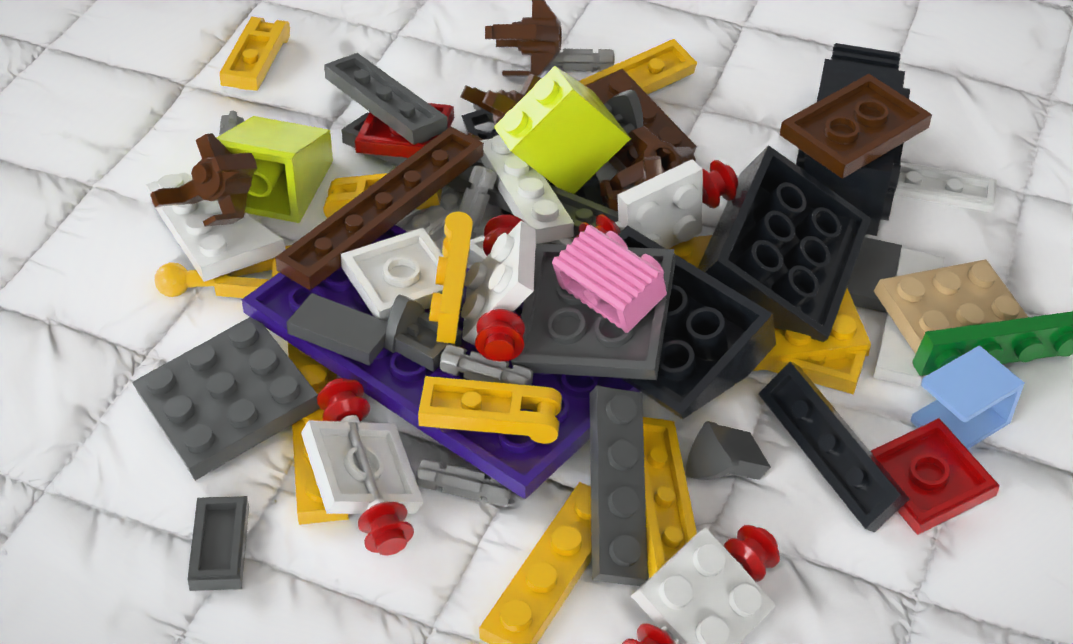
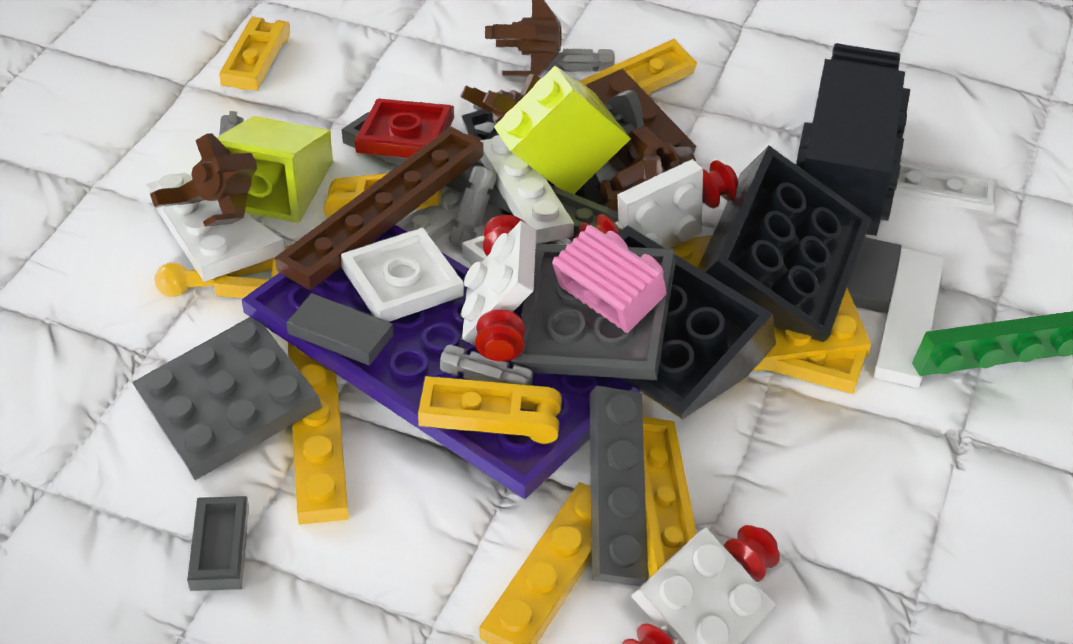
(362, 467): white plate -> none
(386, 98): dark grey plate -> none
(413, 334): dark grey tile -> none
(451, 274): yellow plate -> none
(461, 482): light grey axle -> none
(725, 451): dark grey tile -> none
(833, 447): black plate -> none
(855, 125): reddish brown plate -> none
(935, 475): red tile -> none
(946, 299): tan plate -> none
(972, 396): light blue piece -> none

